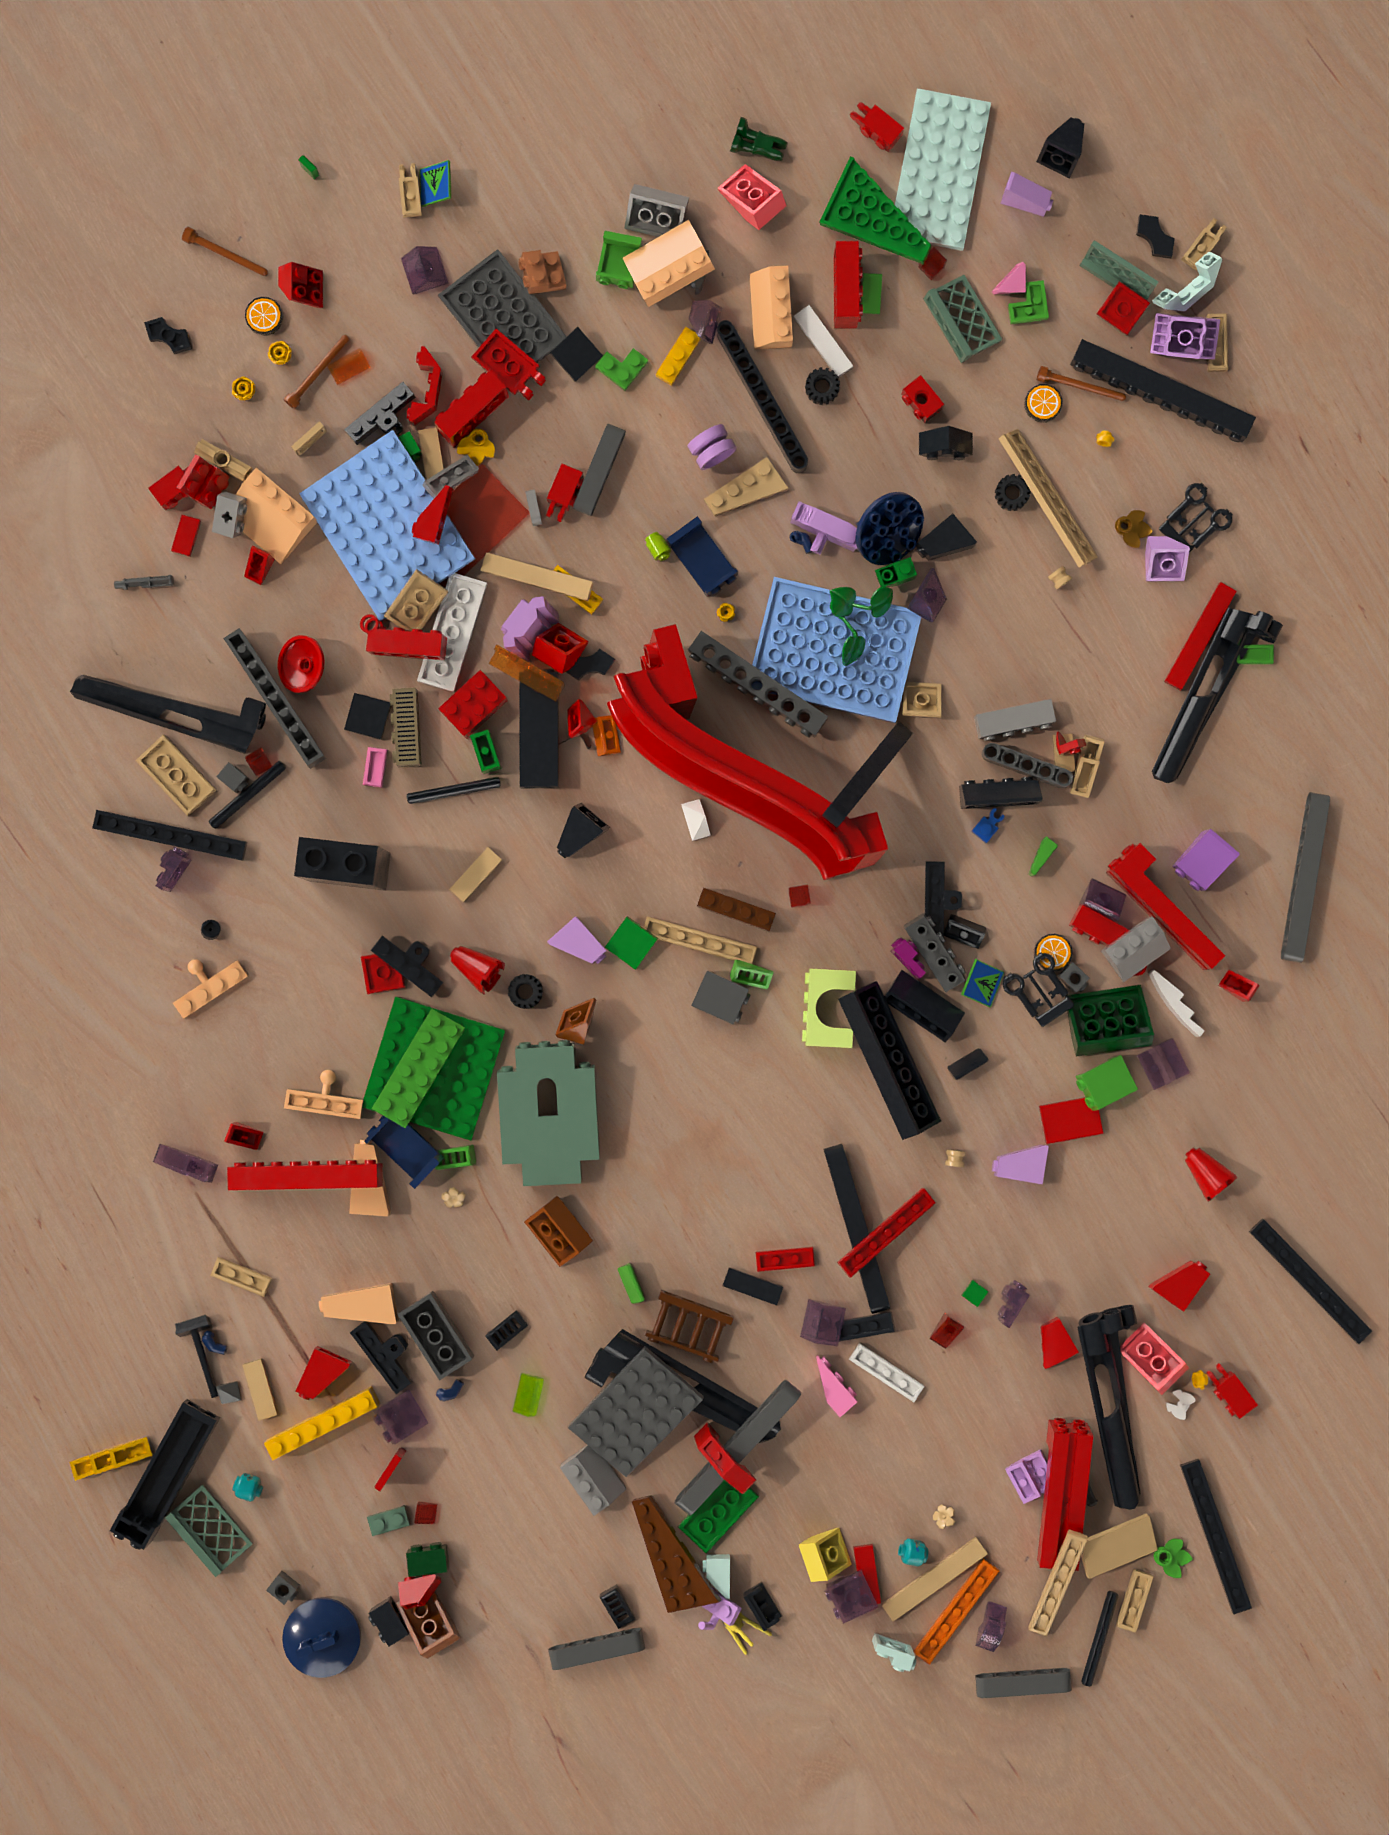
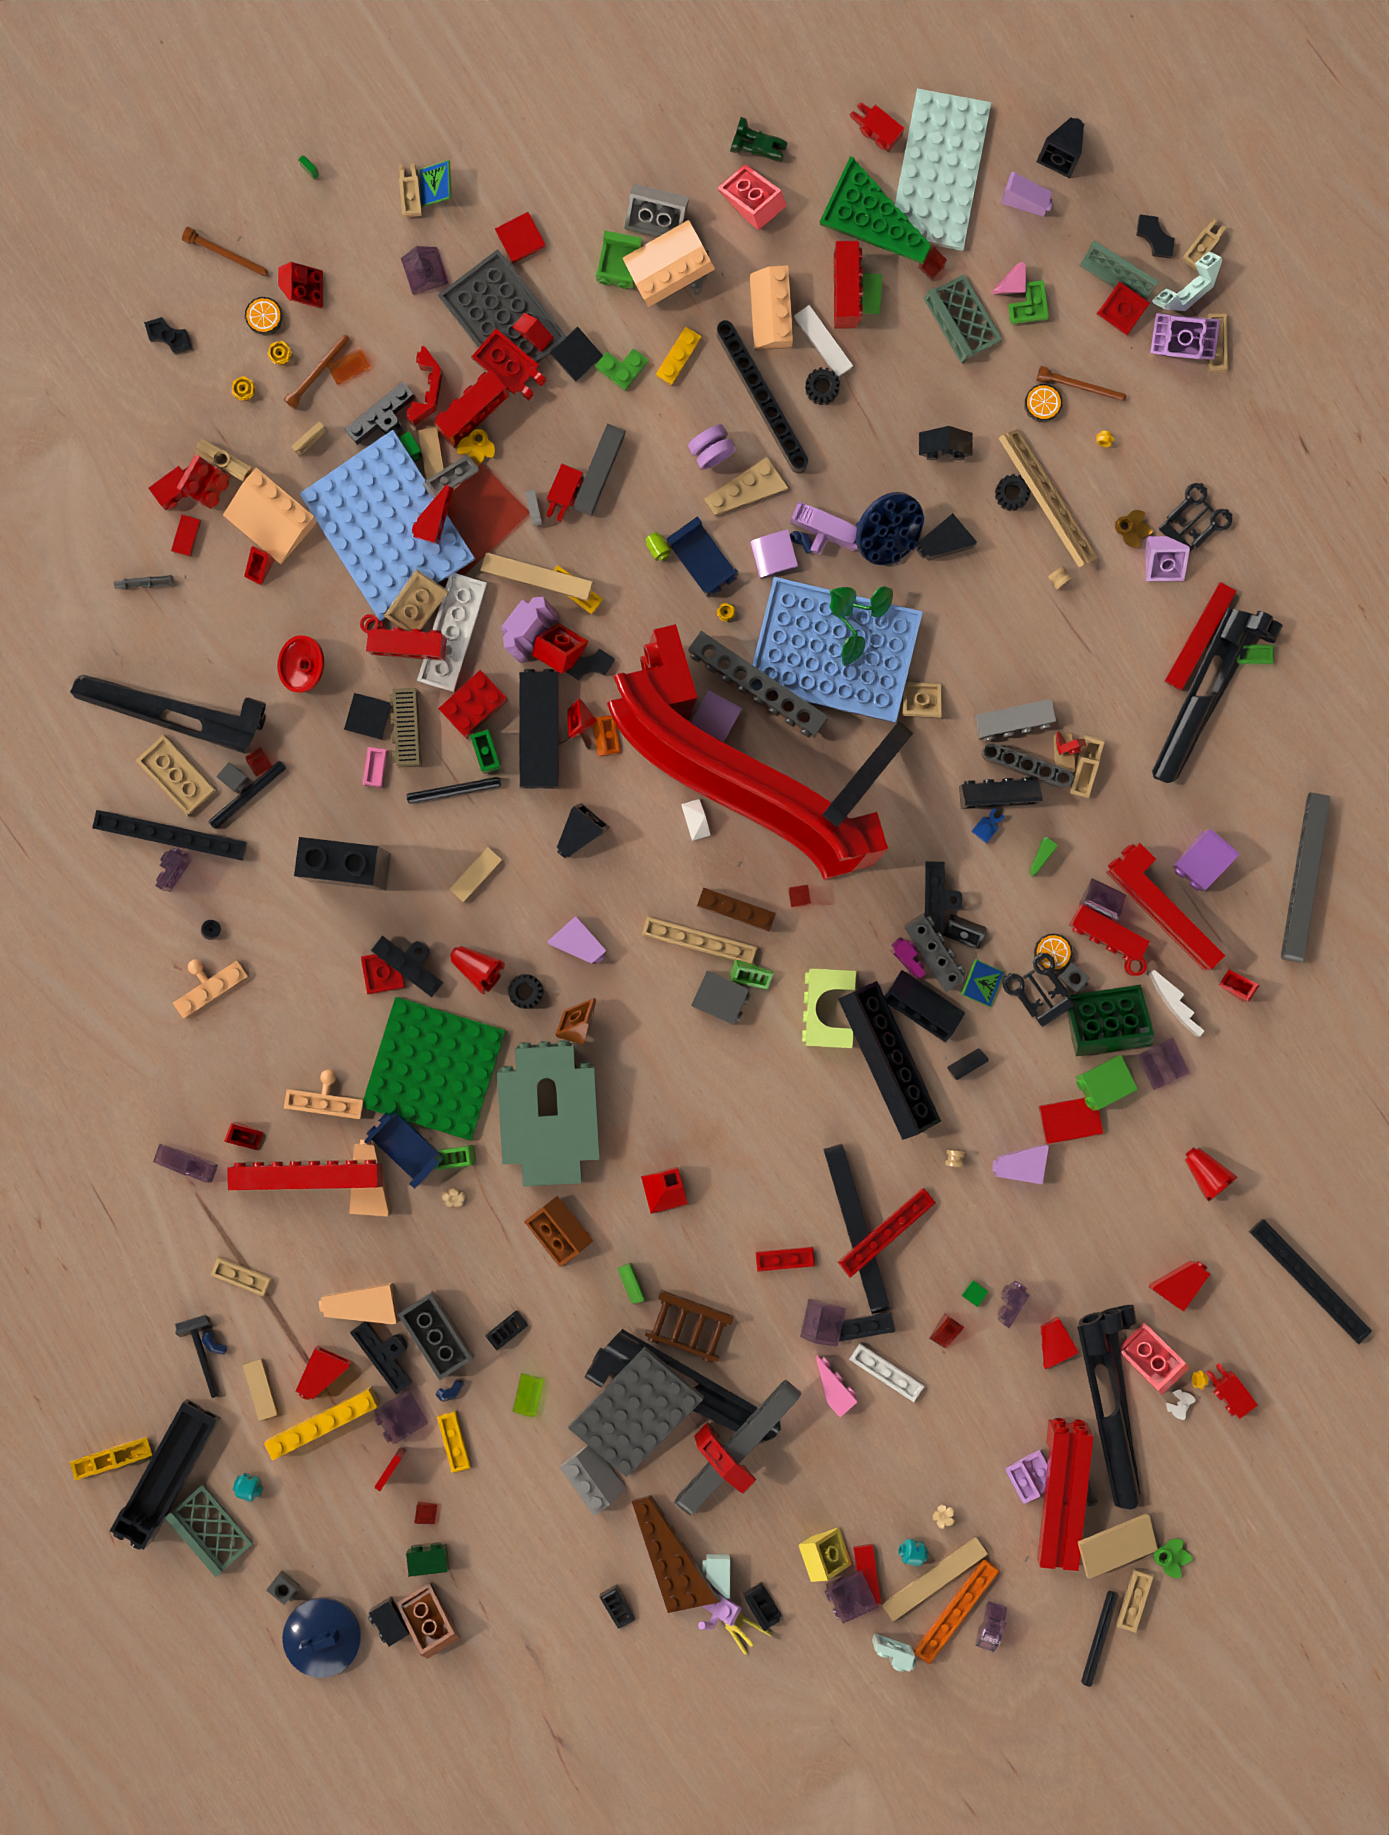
(229, 514): light grey brick -> none
(229, 1392): dark grey slope -> none
(274, 698): dark grey brick -> none
(388, 1520): sand green plate -> none
(417, 1591): slope -> none
(418, 1068): bright green plate -> none
(454, 1441): none -> yellow tile
(520, 237): none -> red tile
(526, 673): clear orange fence -> none
(533, 331): none -> red slope
(542, 271): nougat plate -> none
(596, 1648): dark grey beam -> none
(631, 942): green tile -> none
(664, 1190): none -> red slope
(704, 319): slope -> none
(716, 716): none -> lavender slope
(717, 1515): green tile -> none
(752, 1286): black tile -> none
(773, 553): none -> lavender slope
(896, 573): green slope -> none
(921, 388): red brick -> none
(928, 598): slope -> none
(1023, 1683): dark grey beam -> none
(1058, 1582): tan tile -> none
(1136, 948): light grey slope -> none
(1162, 391): black brick -> none
(1215, 1536): black plate -> none

